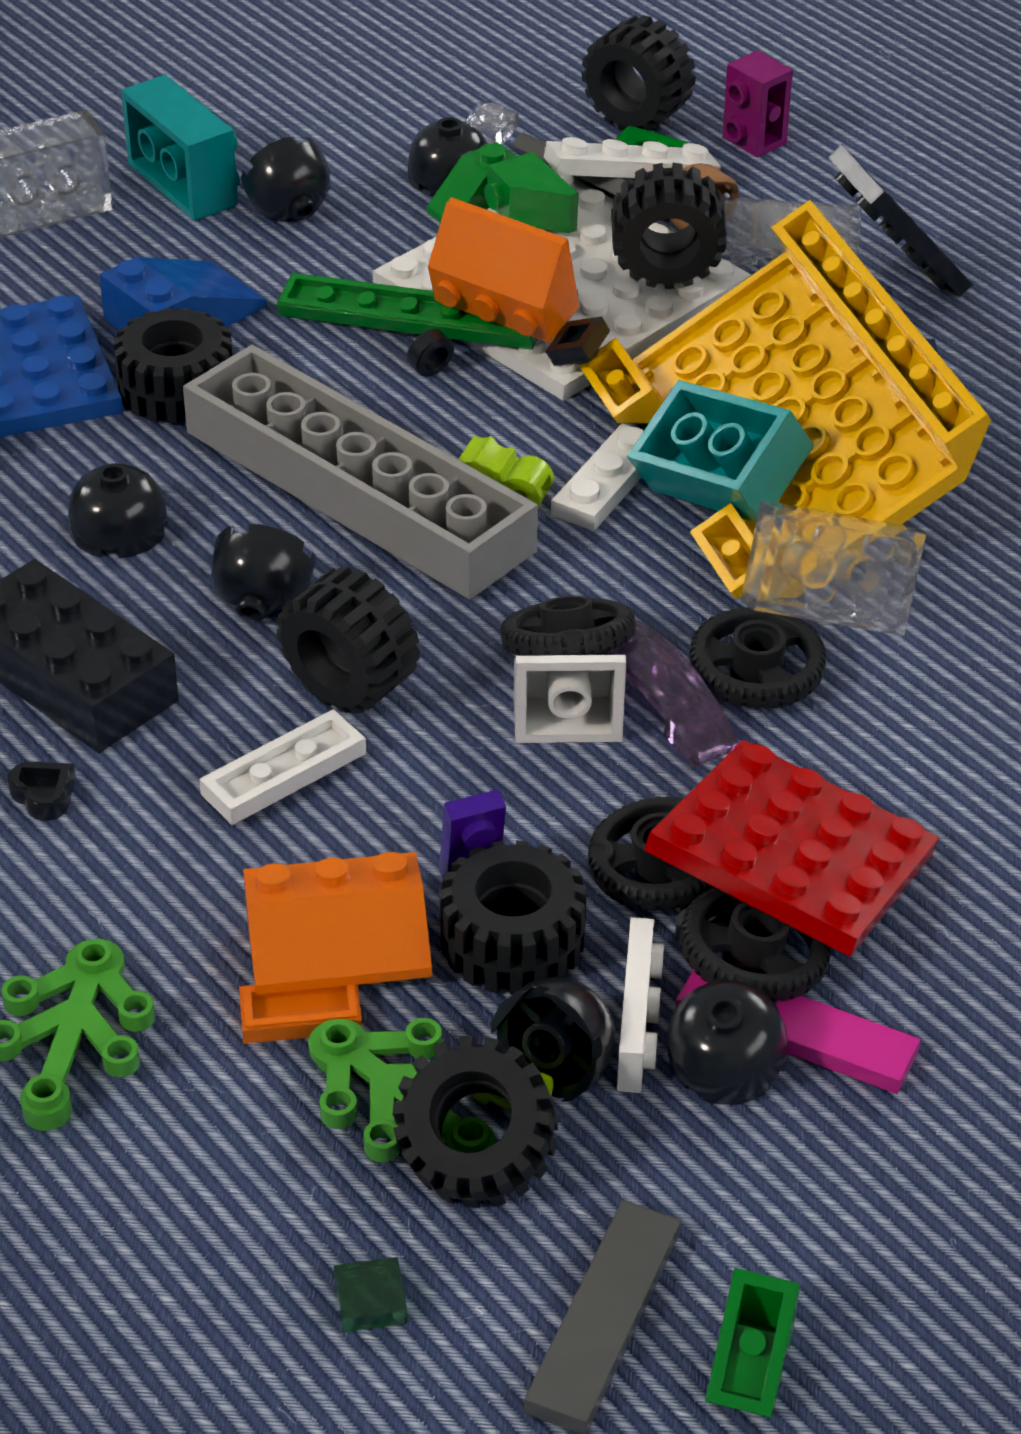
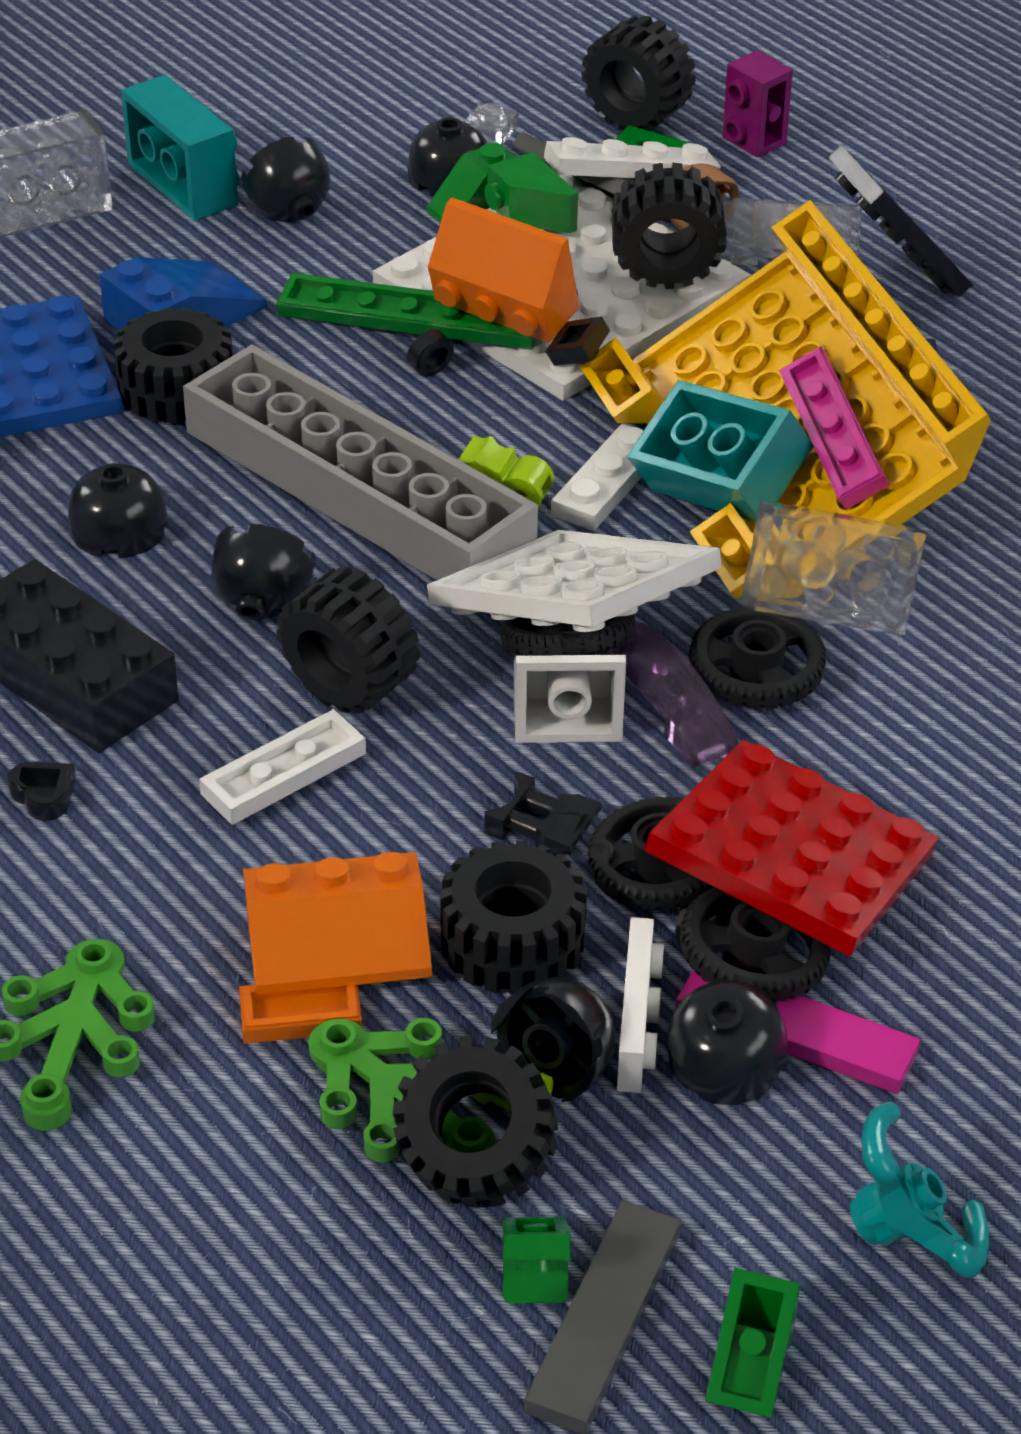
(370, 1294): clear green tile -> none
(470, 824): dark purple plate -> none
(535, 1259): none -> green slope
(564, 817): none -> black piece
(574, 579): none -> white plate
(834, 428): none -> dark pink tile
(911, 1201): none -> teal piece

